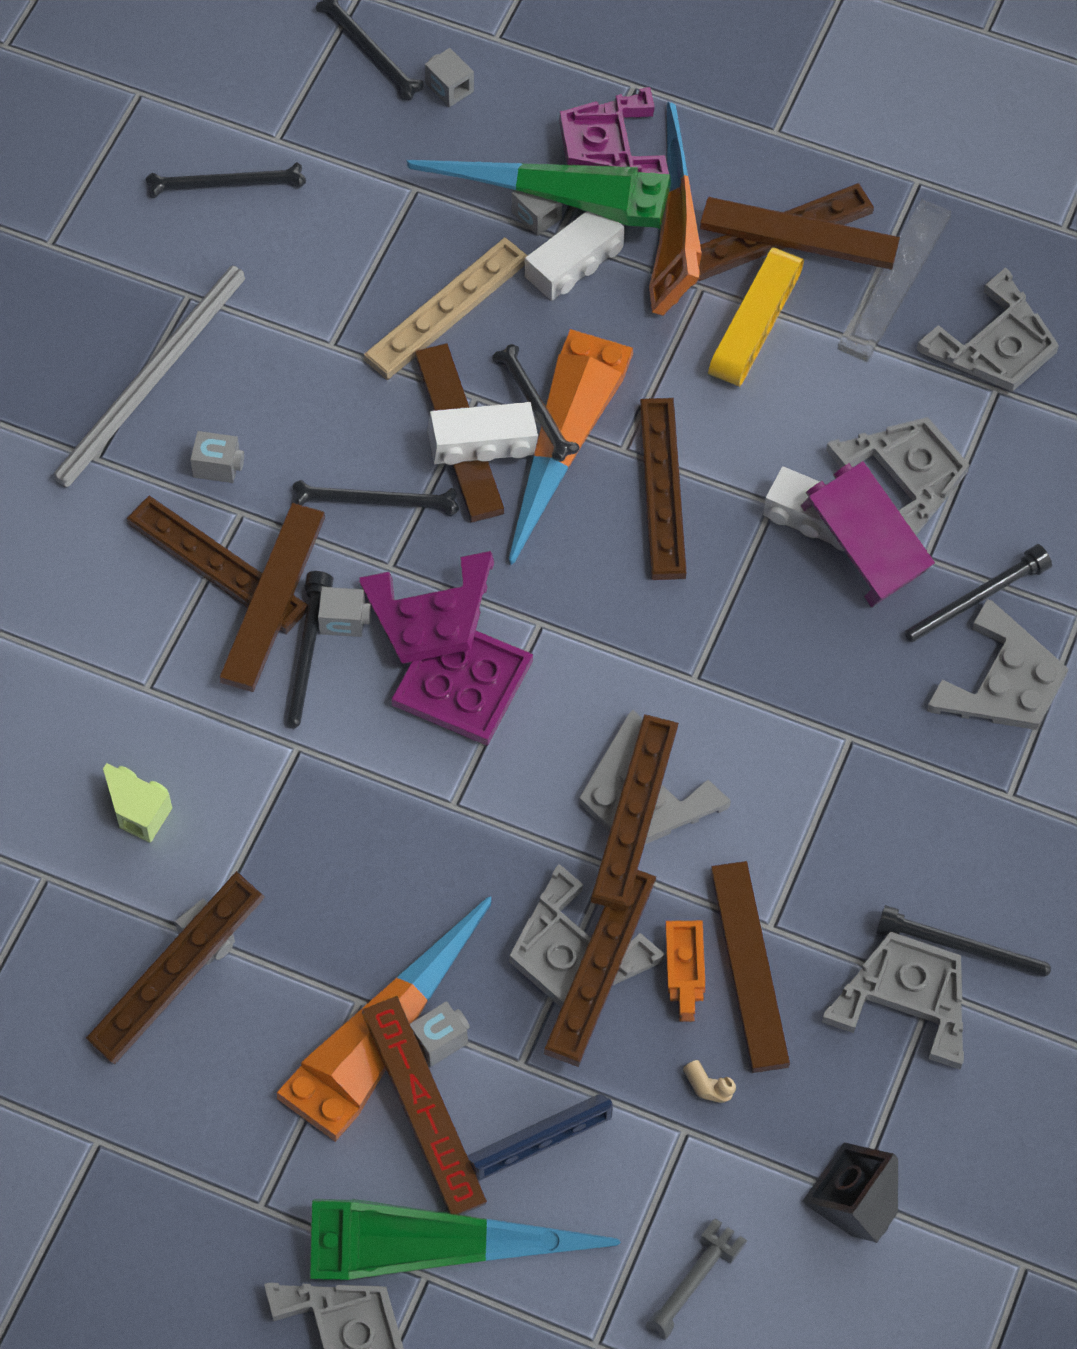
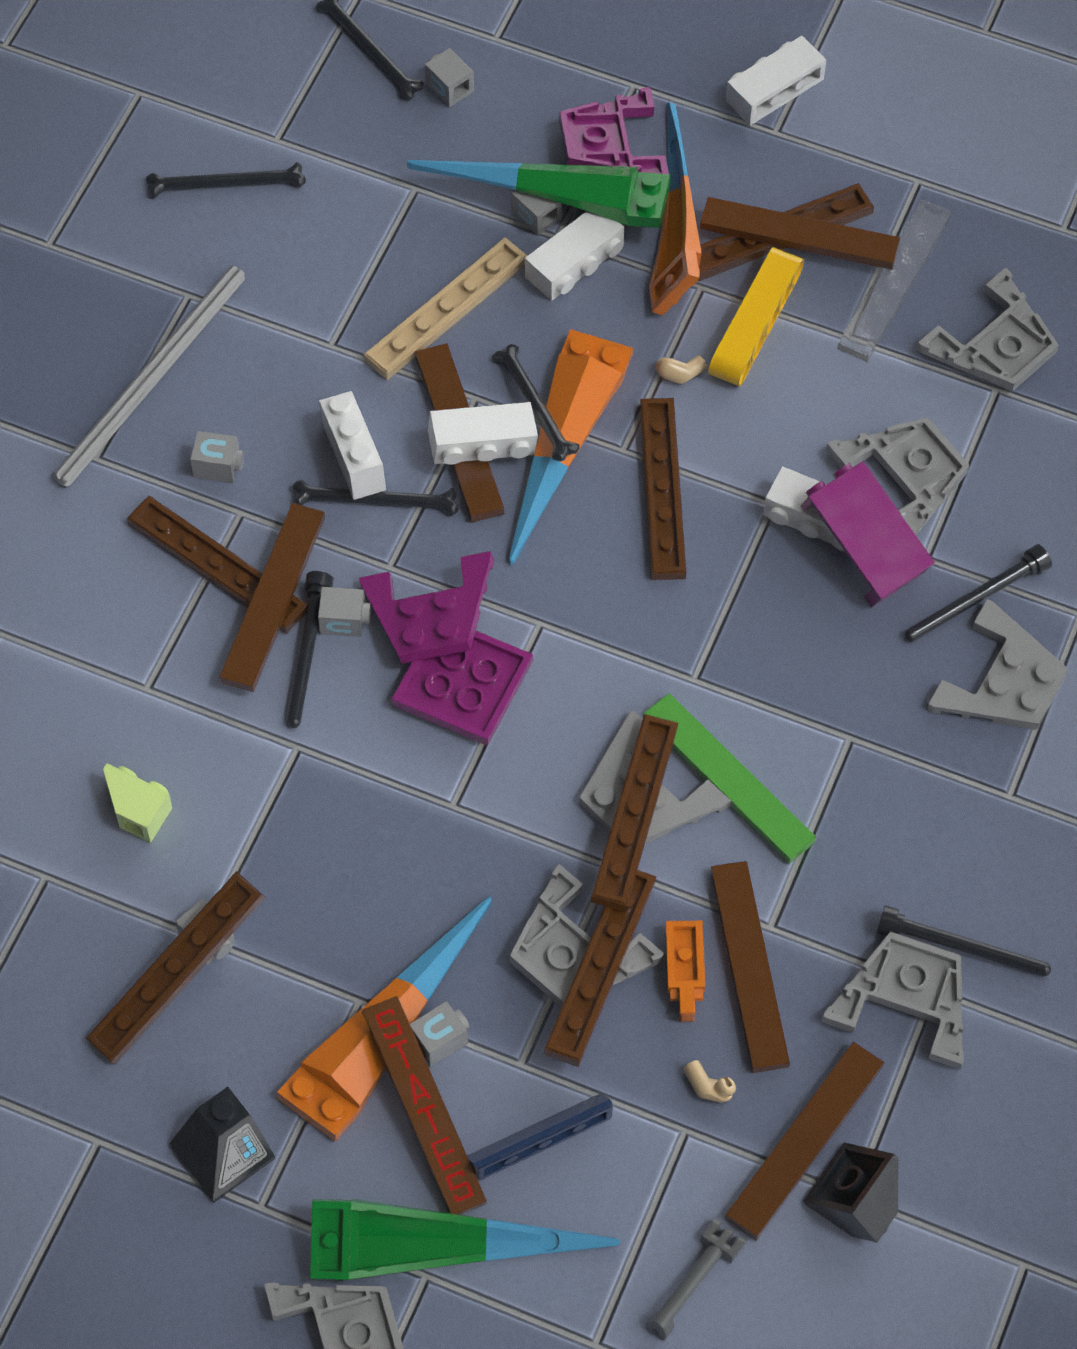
(221, 1145): none -> black slope
(352, 445): none -> white brick
(679, 371): none -> tan arm
(733, 779): none -> bright green tile
(775, 80): none -> white brick
(804, 1141): none -> reddish brown tile

